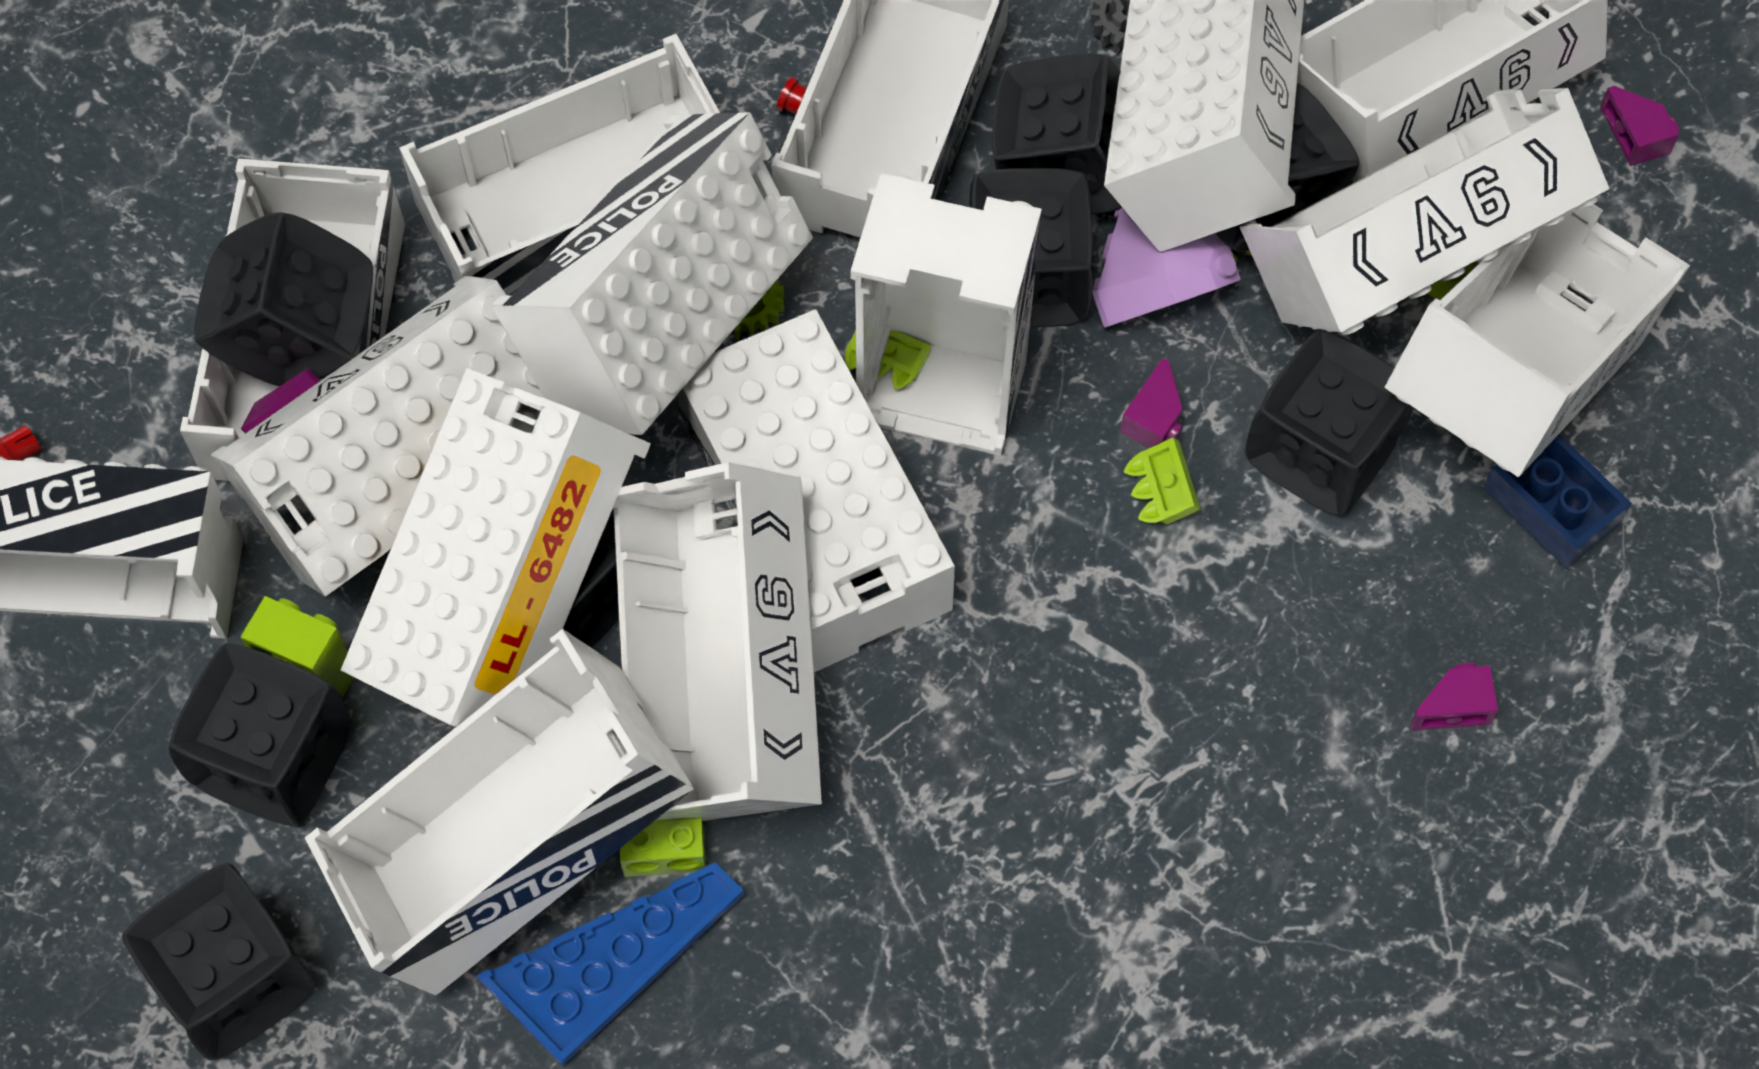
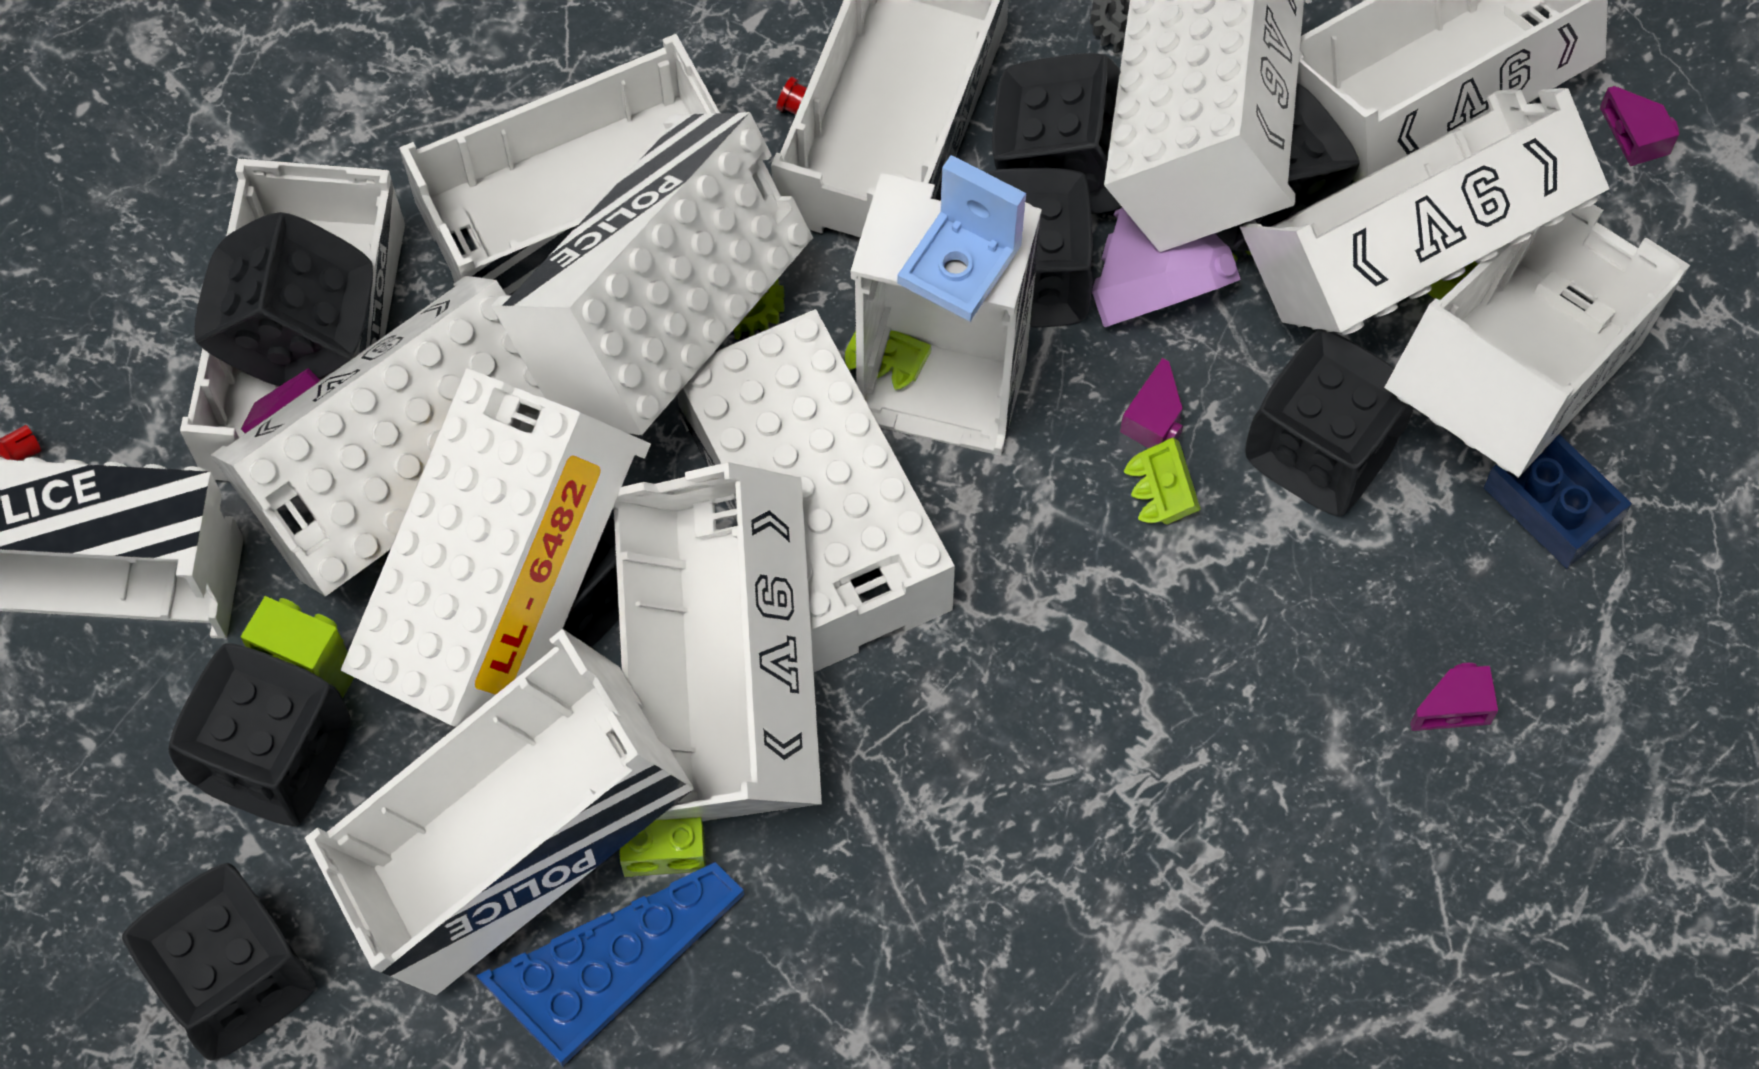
(976, 225): none -> light blue bracket

